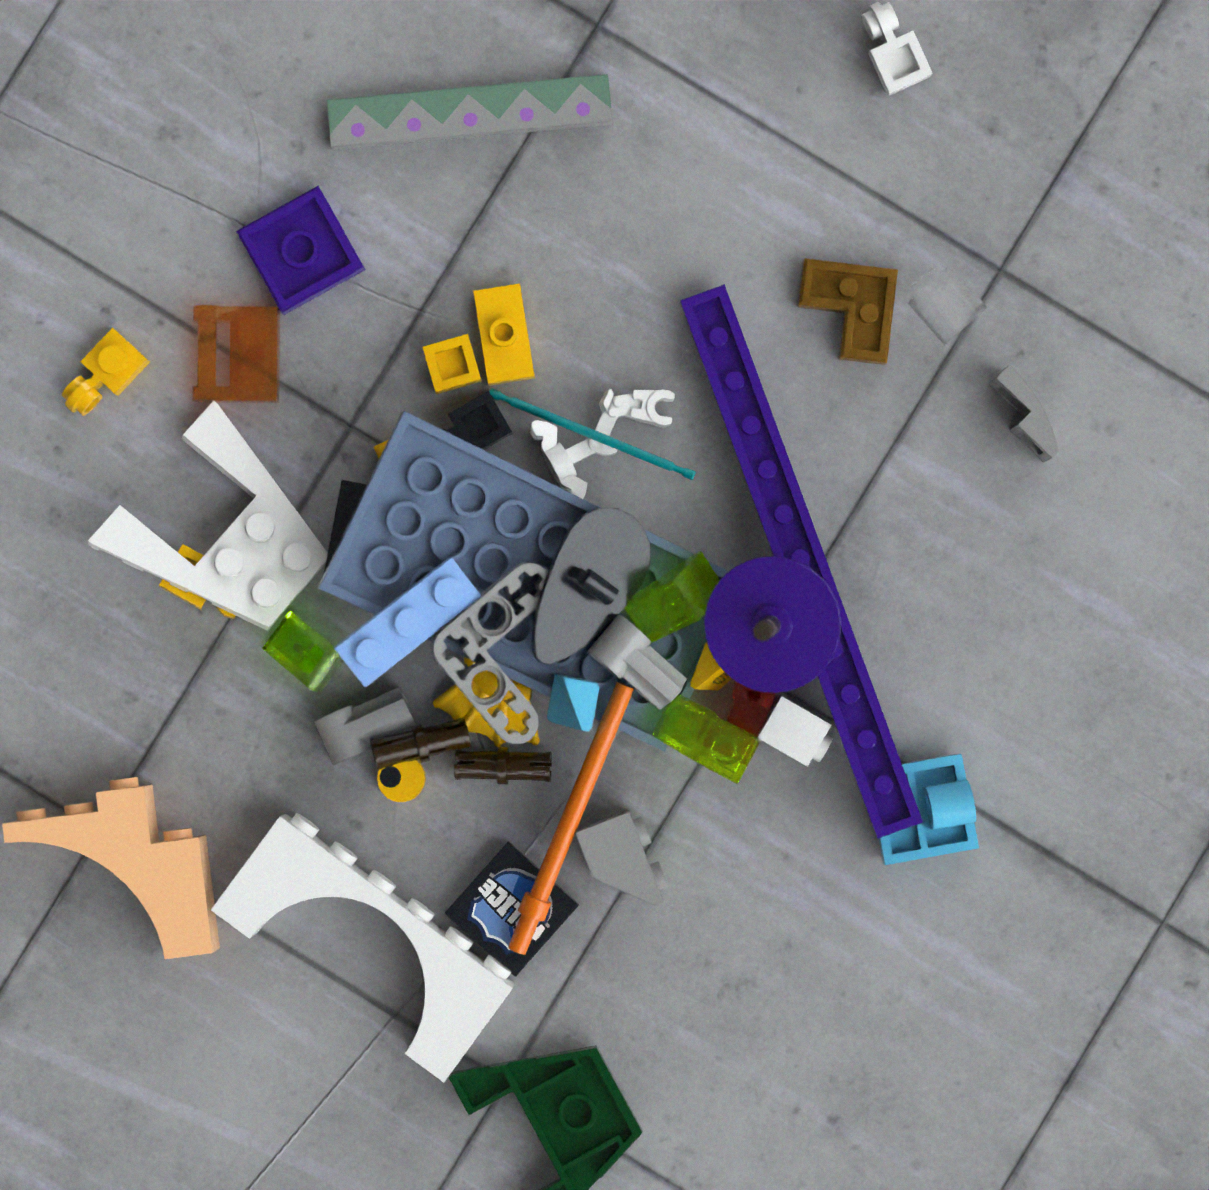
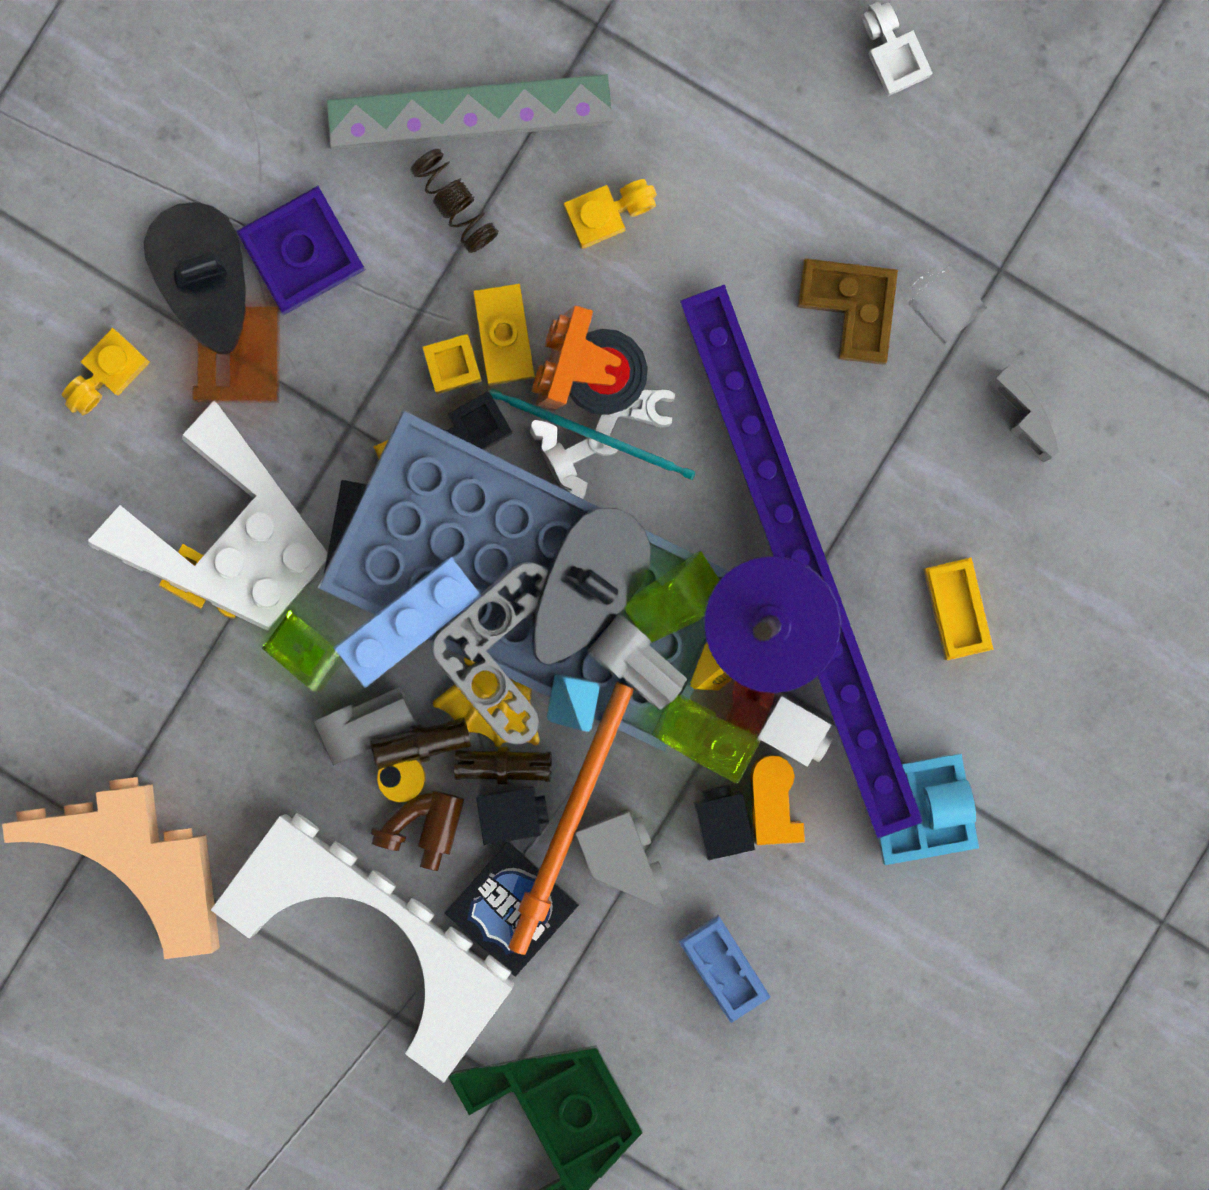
(199, 272): none -> black shield
(438, 831): none -> reddish brown plant
(453, 200): none -> dark brown piece
(511, 815): none -> black brick
(597, 215): none -> yellow plate
(597, 368): none -> plate
(723, 823): none -> black brick
(724, 969): none -> medium blue plate
(770, 782): none -> light orange leg
(958, 609): none -> yellow tile

